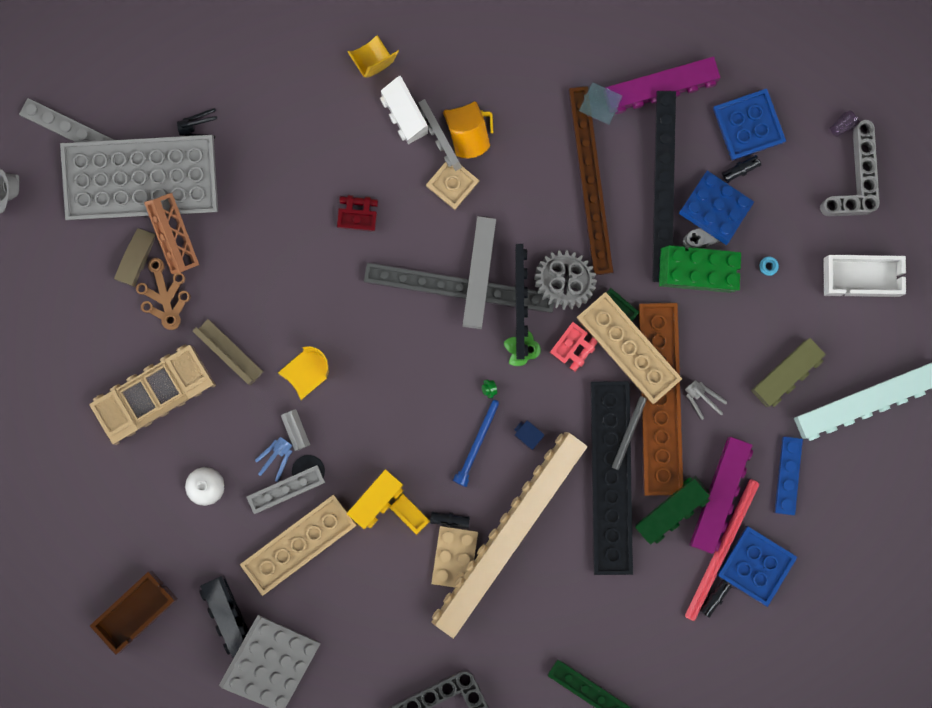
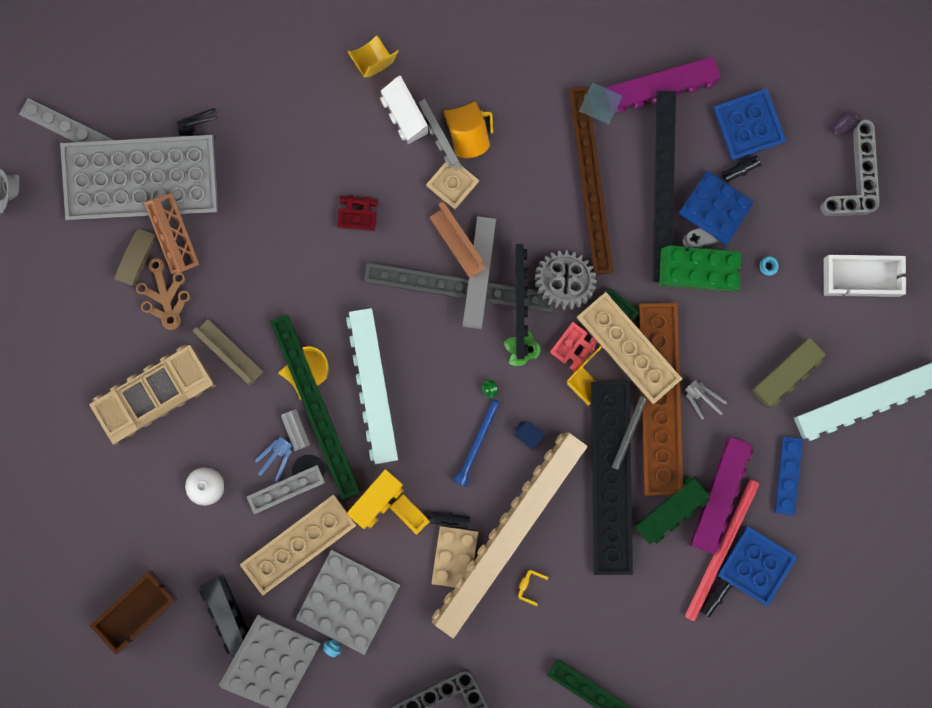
(315, 406): none -> dark green plate
(332, 648): none -> medium azure plate
(347, 602): none -> light grey plate
(373, 386): none -> light aqua brick
(457, 241): none -> nougat fence
(524, 583): none -> yellow piece
(580, 381): none -> yellow piece

